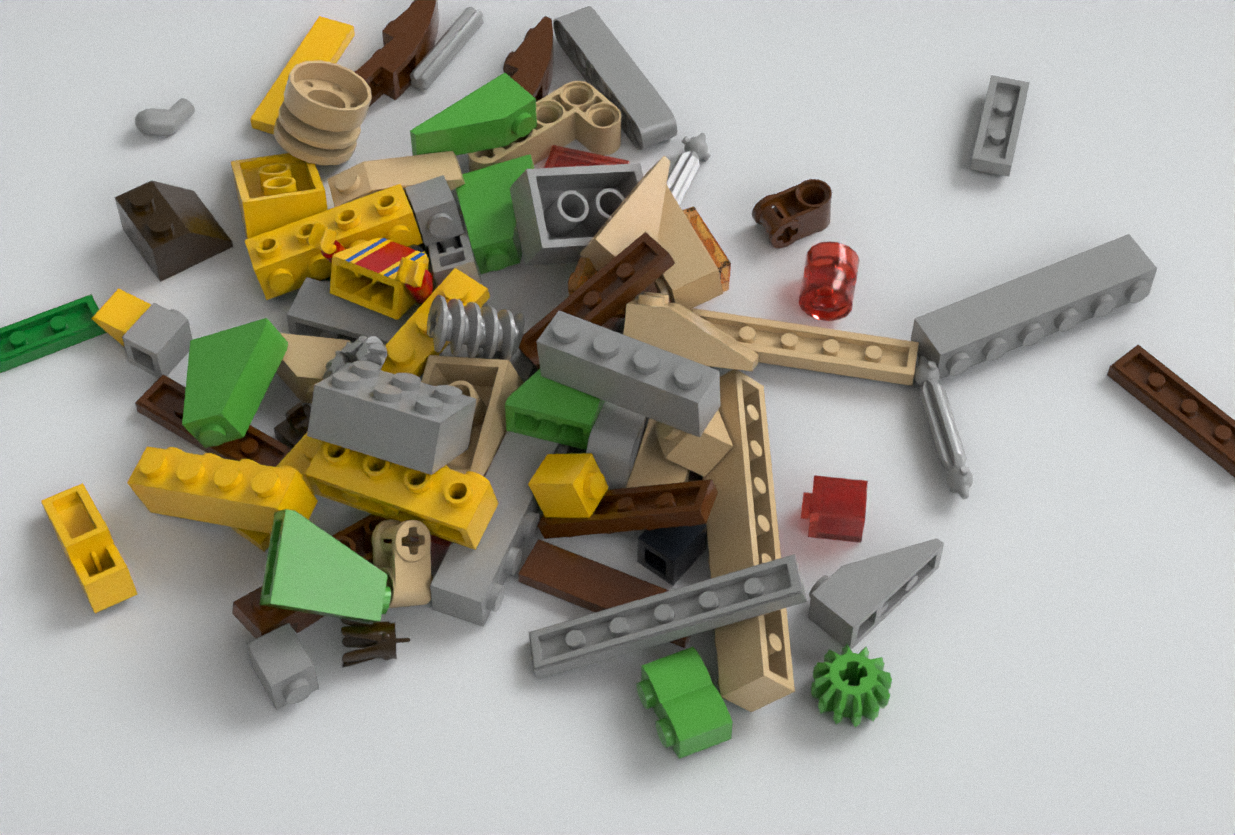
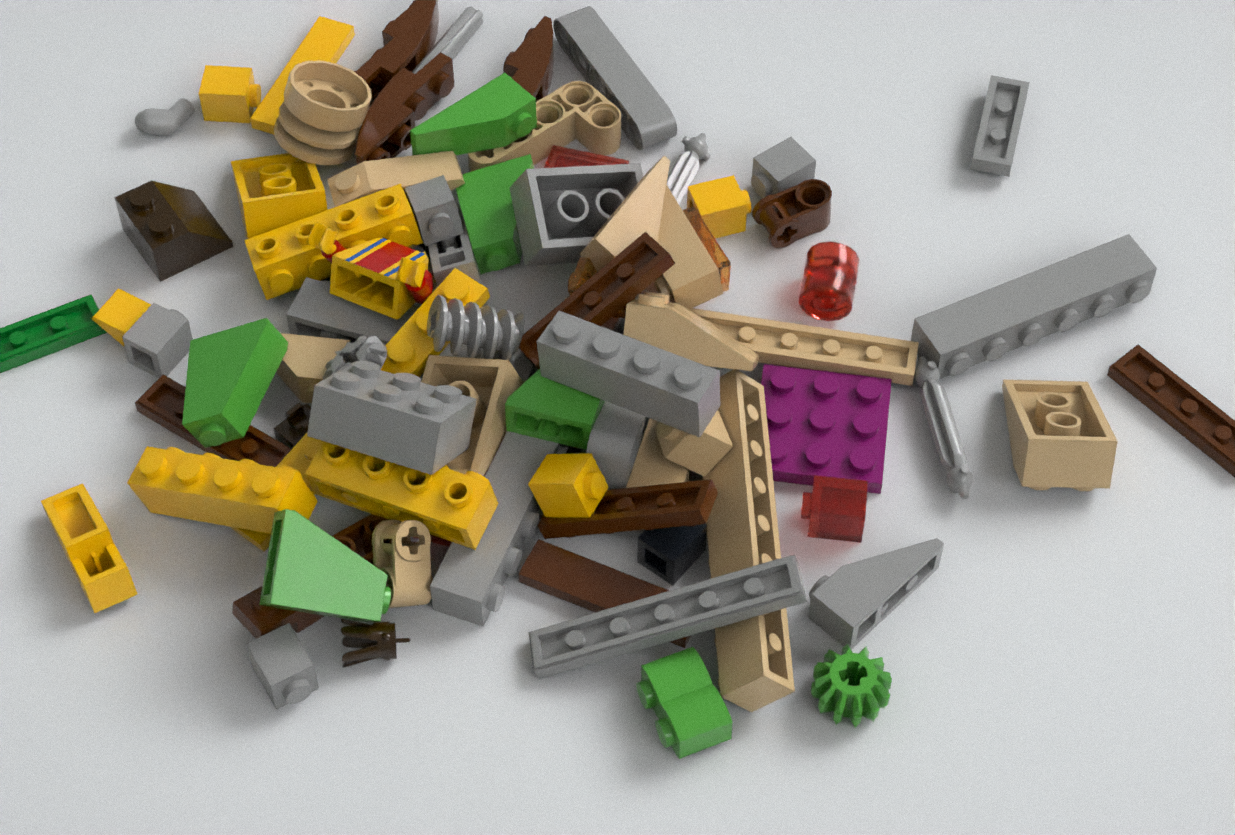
(228, 94): none -> yellow brick
(399, 105): none -> reddish brown slope
(720, 205): none -> yellow brick
(781, 168): none -> light grey brick
(826, 425): none -> magenta plate
(1058, 435): none -> tan slope

